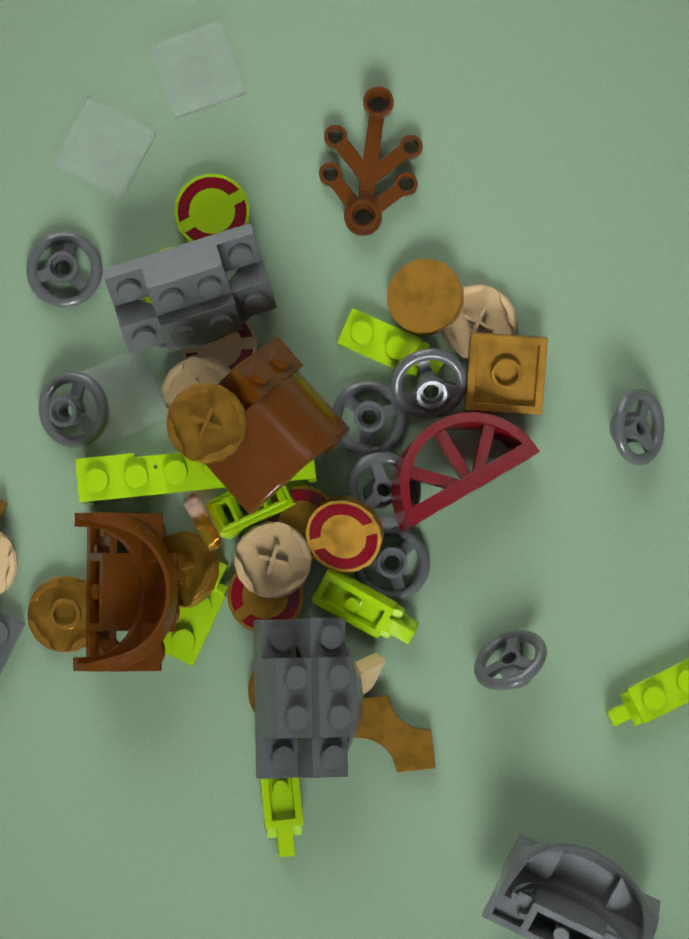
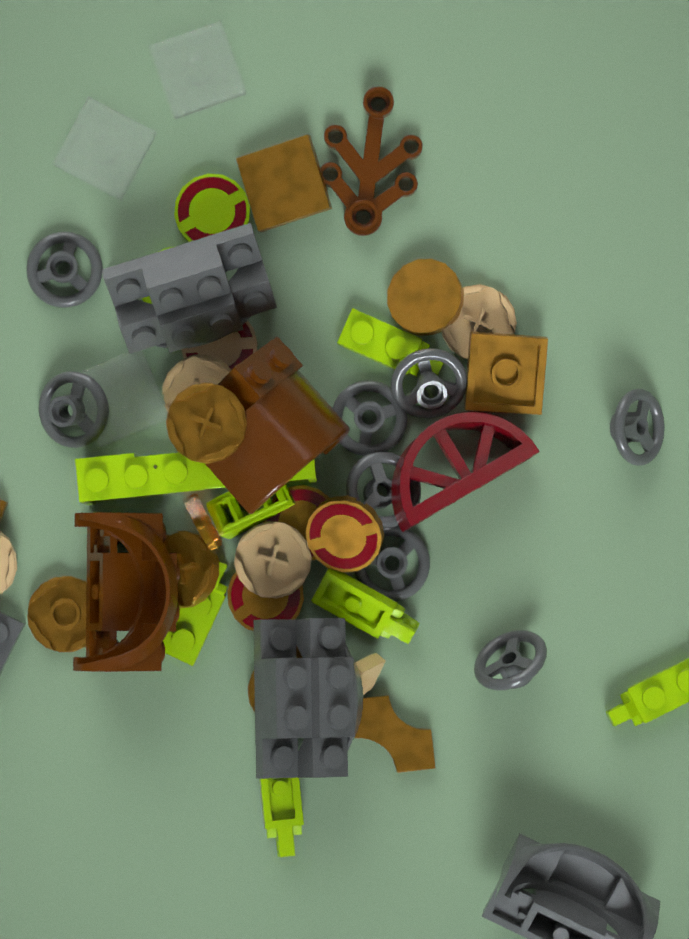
(284, 183): none -> pearl gold tile

